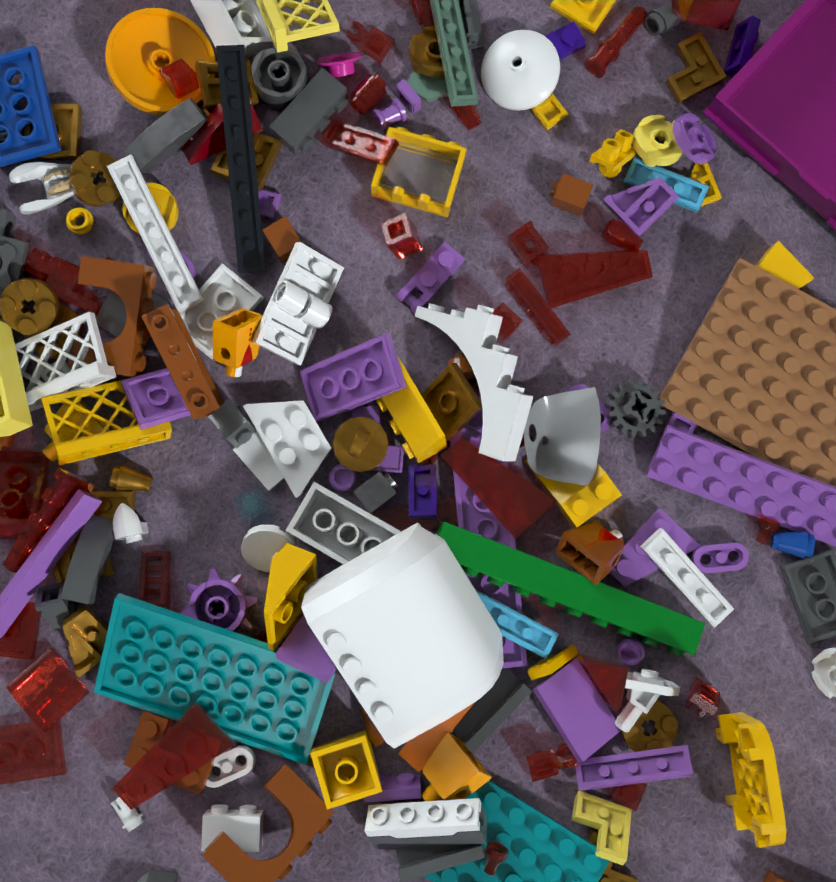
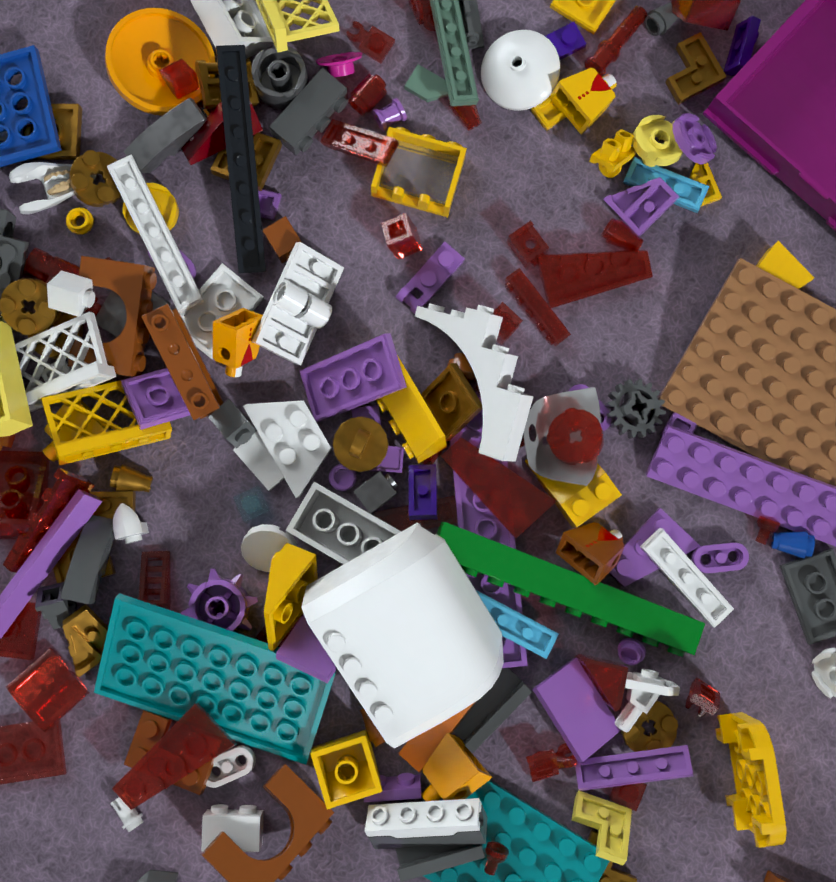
(70, 293): none -> white brick
(408, 97): medium lavender tile -> none
(420, 53): pearl gold plate -> none
(552, 663): yellow tile -> none
(570, 194): dark orange brick -> none
(577, 452): none -> clear red plate
(584, 97): none -> yellow torso

